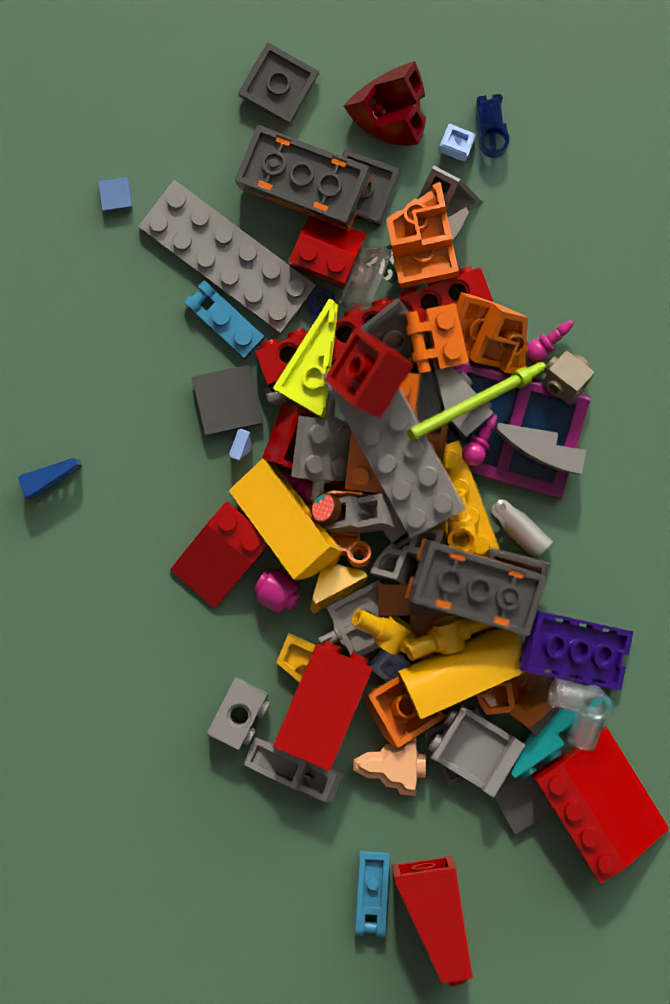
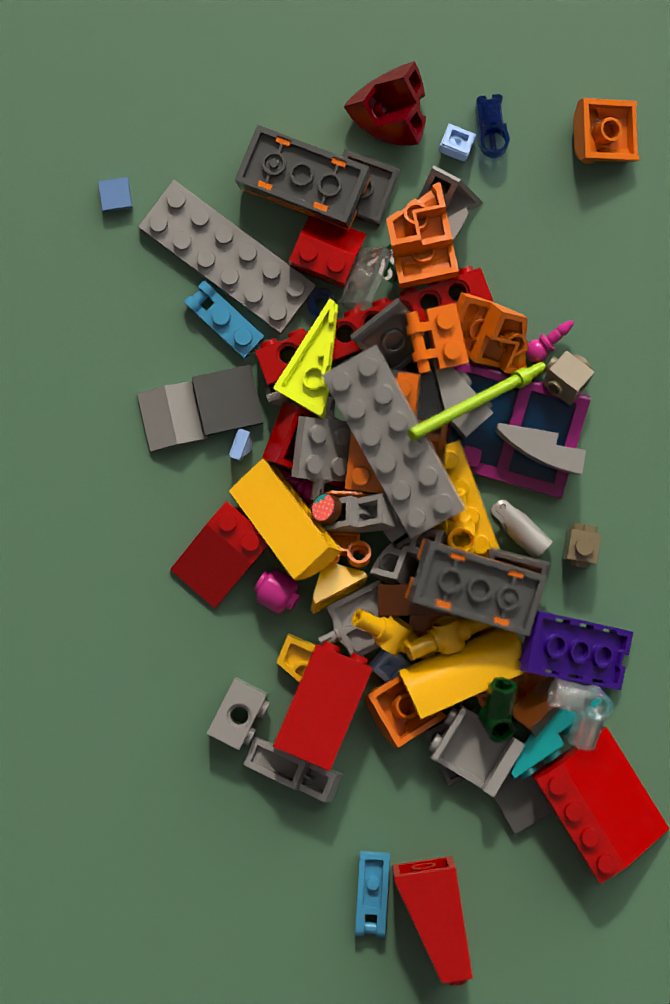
(40, 480): blue slope -> none
(171, 416): none -> light grey slope
(278, 83): dark grey plate -> none
(368, 373): red slope -> none
(394, 766): light nougat rock -> none
(474, 452): dark pink bar -> none
(498, 710): none -> dark green piece
(581, 545): none -> dark tan brick
(605, 130): none -> orange slope

